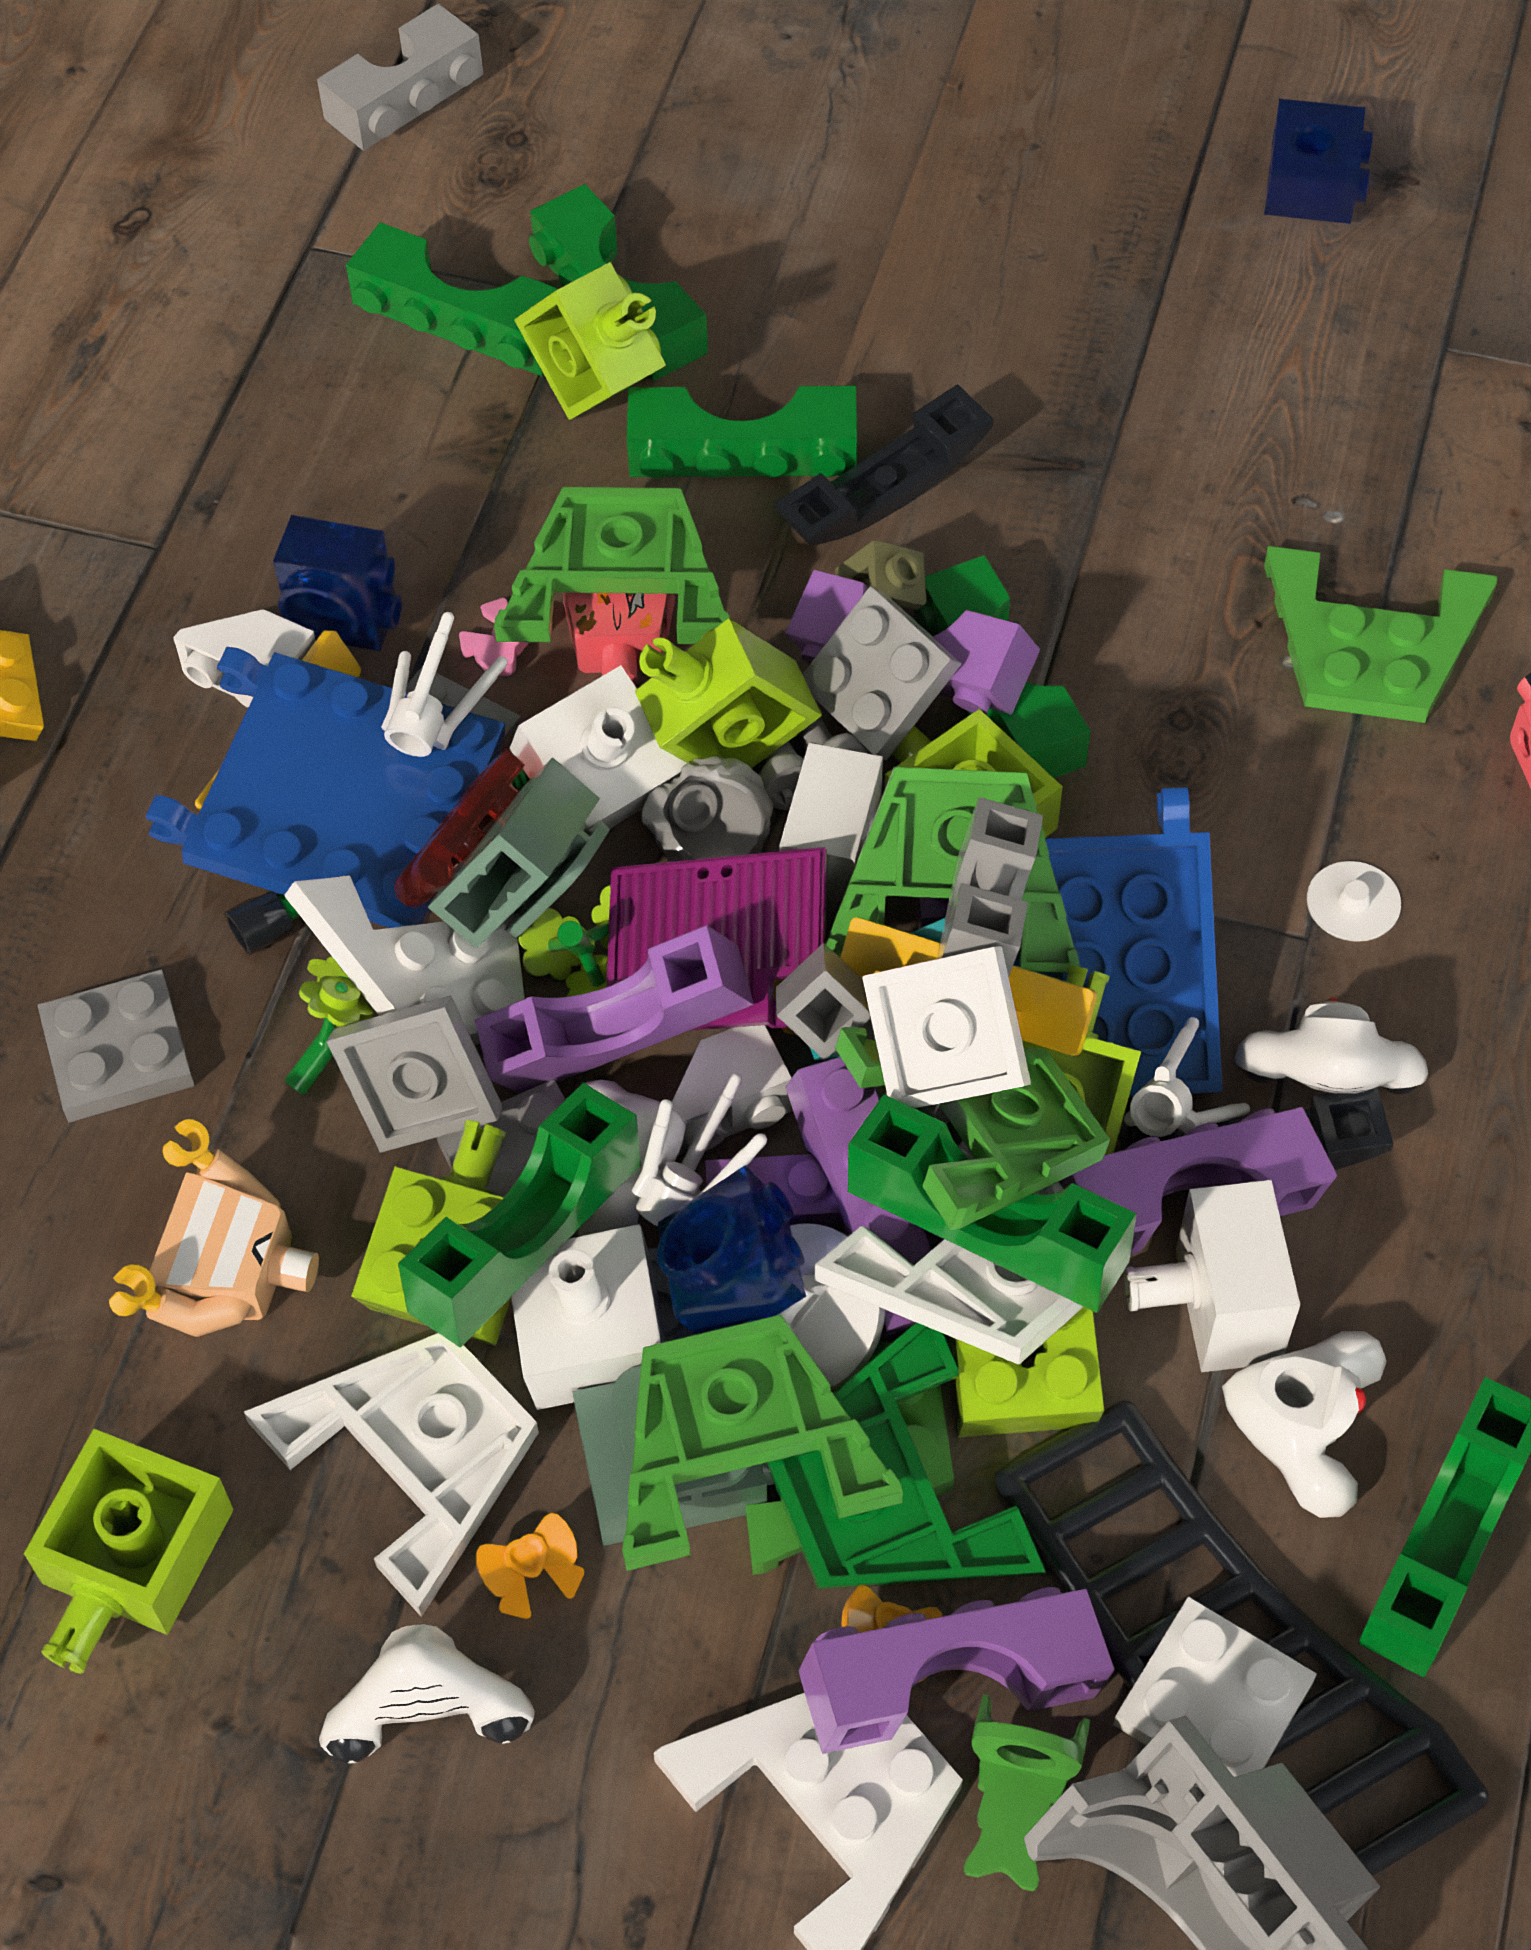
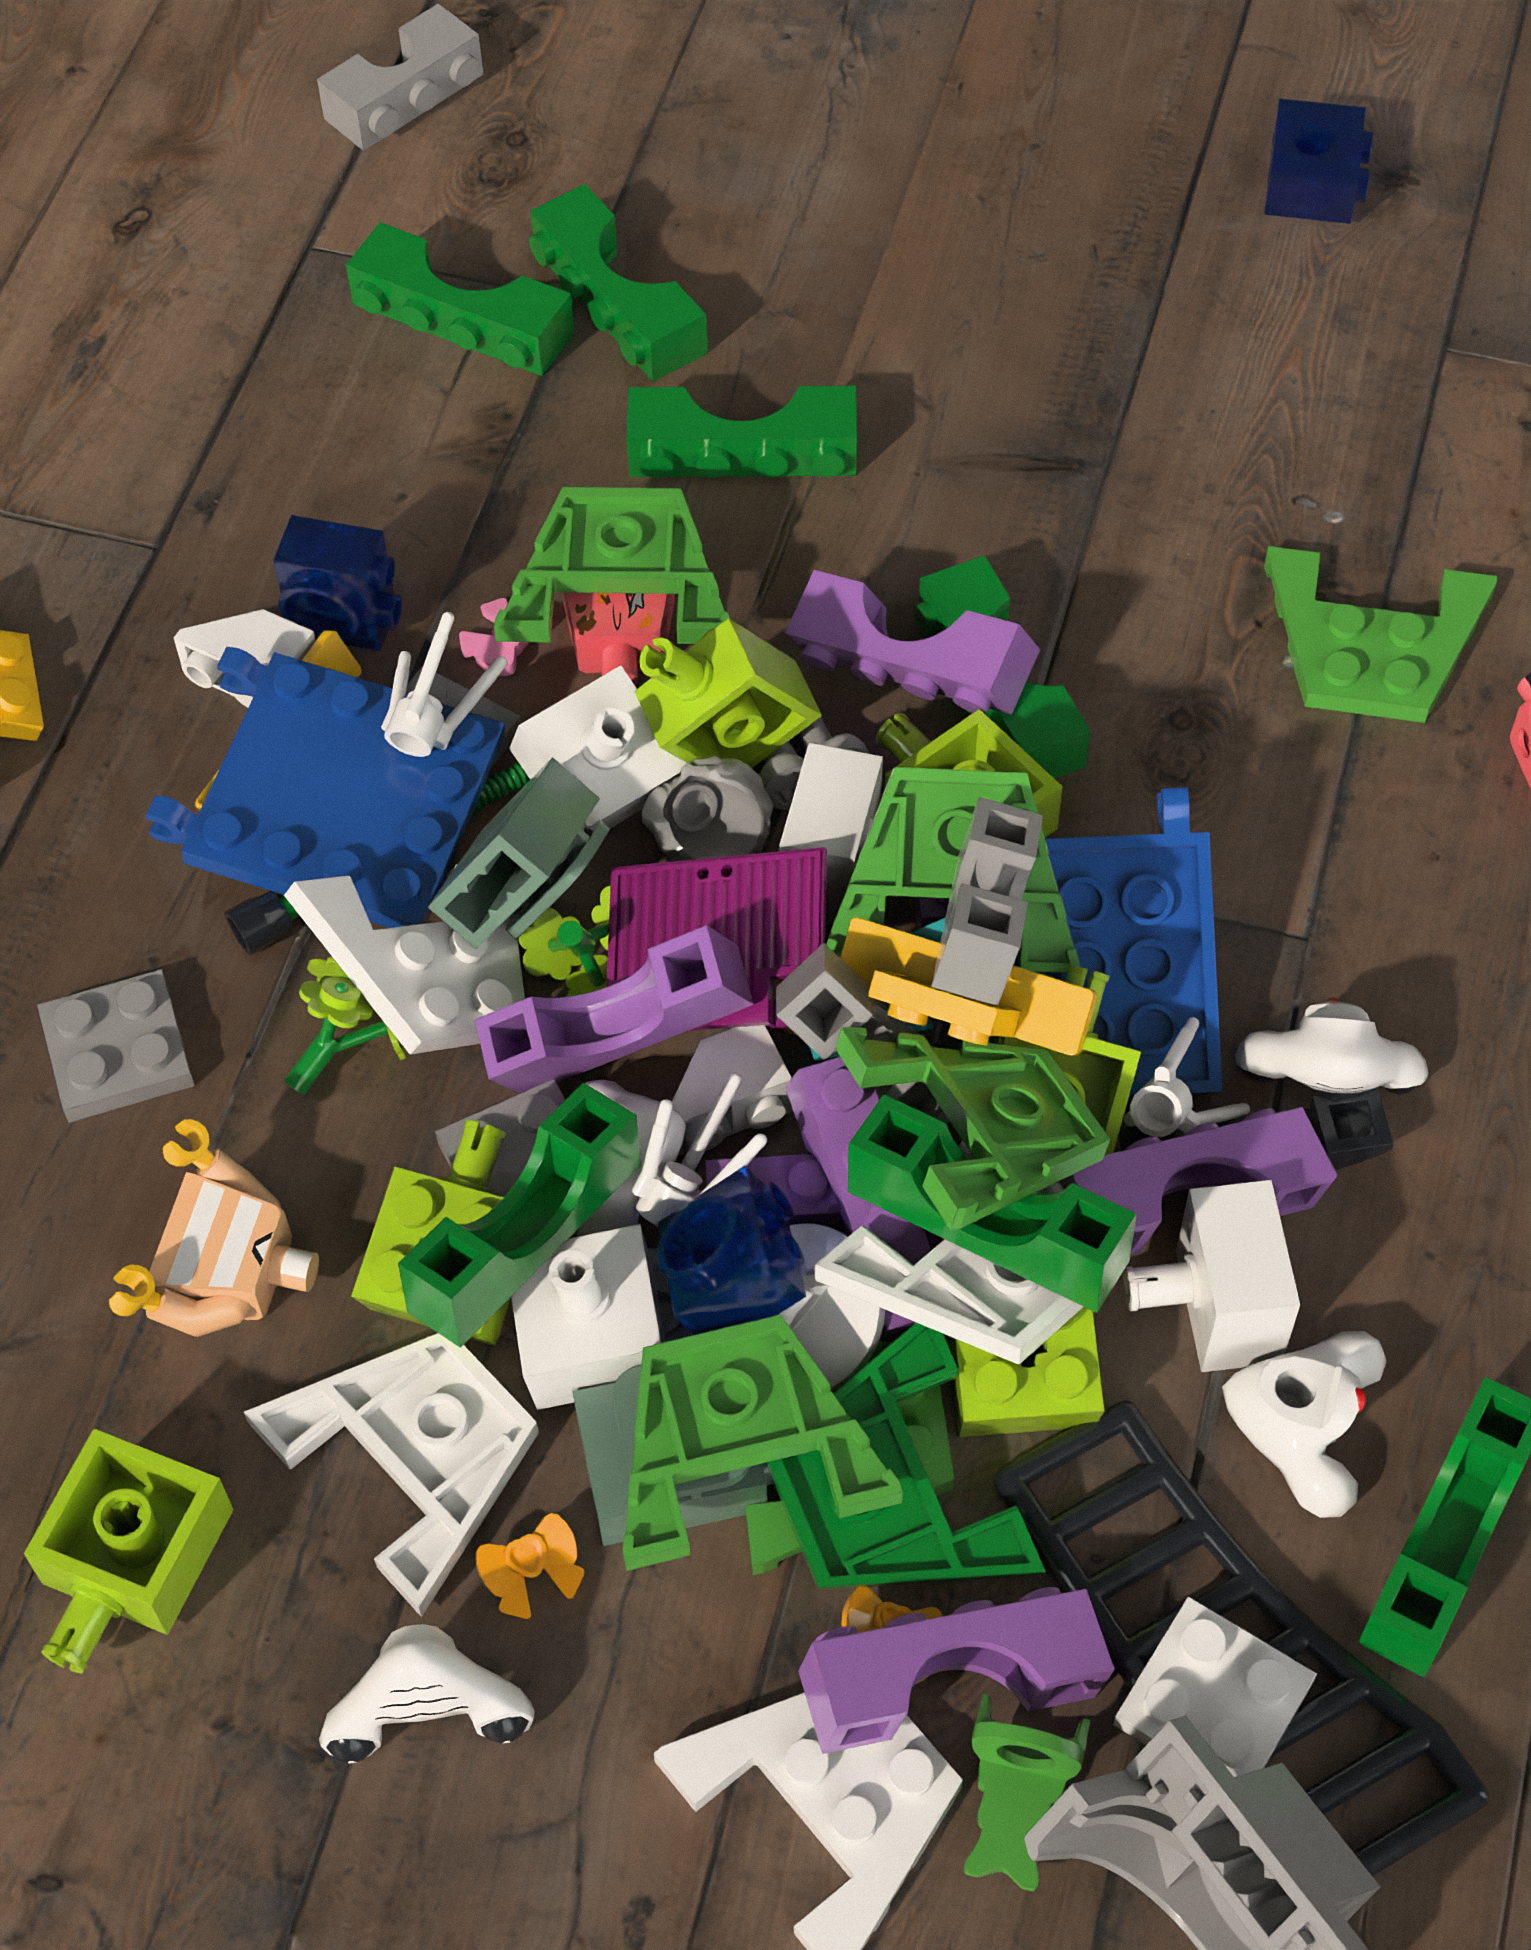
(415, 1074): light grey plate -> none
(458, 832): clear red plate -> none
(592, 339): lime brick -> none
(879, 672): light grey plate -> none
(891, 569): olive bracket -> none
(892, 476): black slope -> none
(947, 1028): white plate -> none
(1353, 901): white piece -> none

